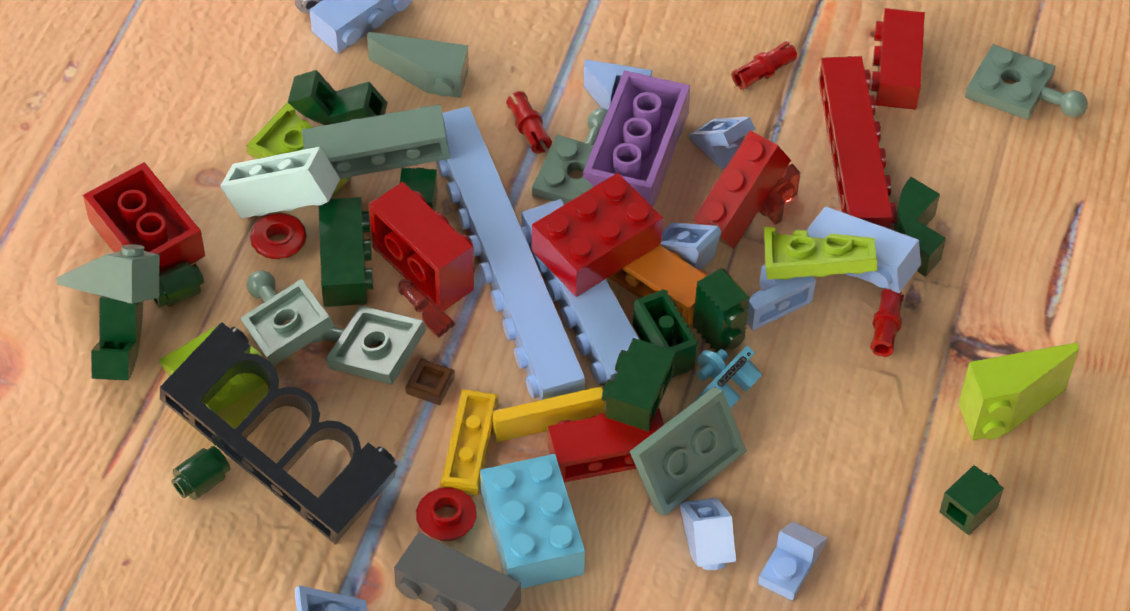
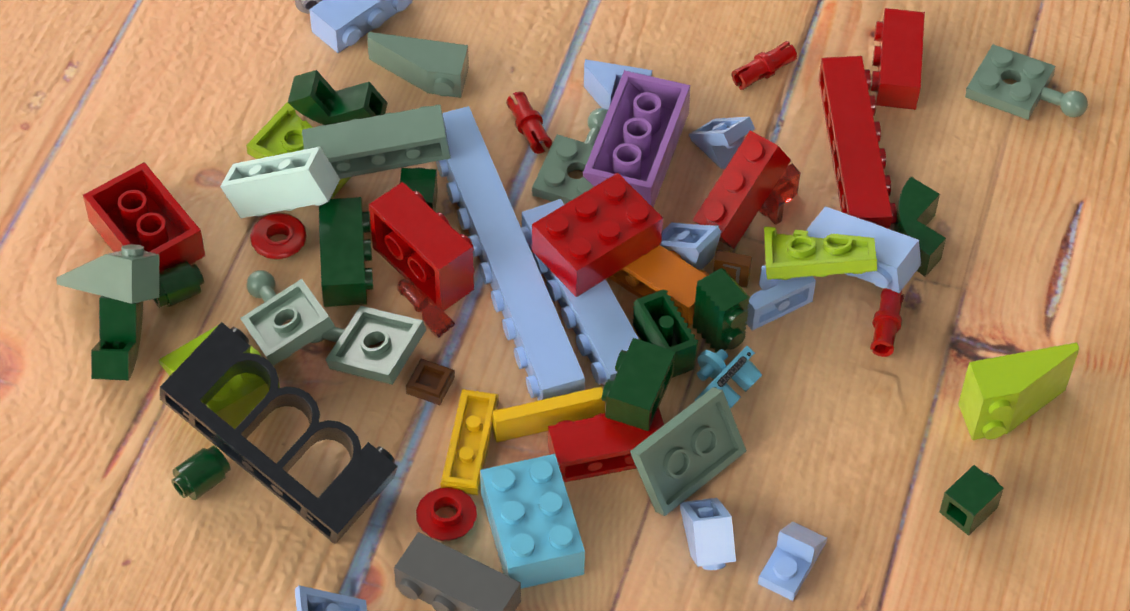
(735, 264): none -> reddish brown tile

